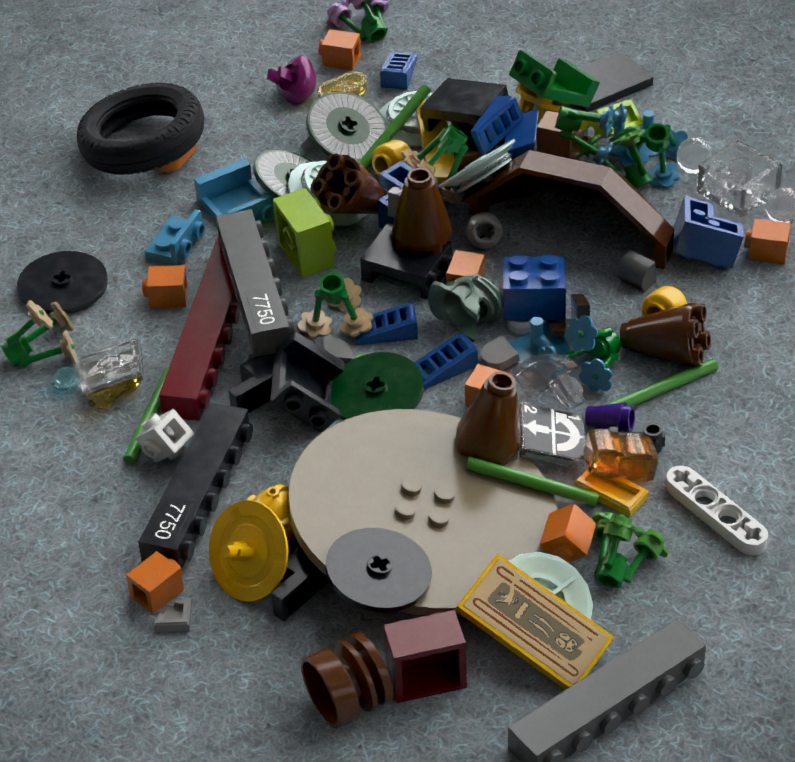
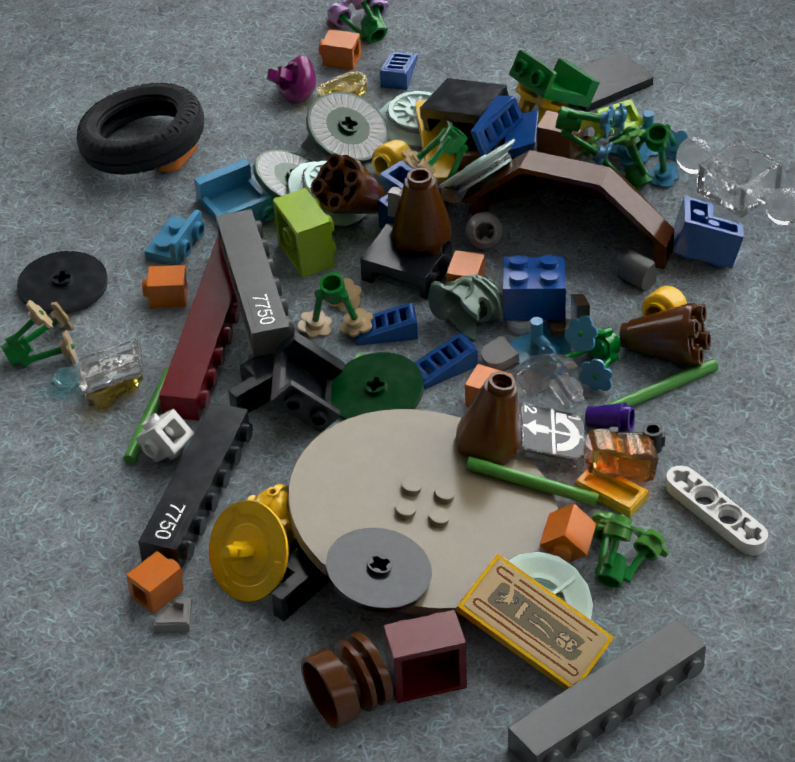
(338, 348): light grey tile -> none
(397, 123): bright green bar -> none
(768, 241): orange brick -> none

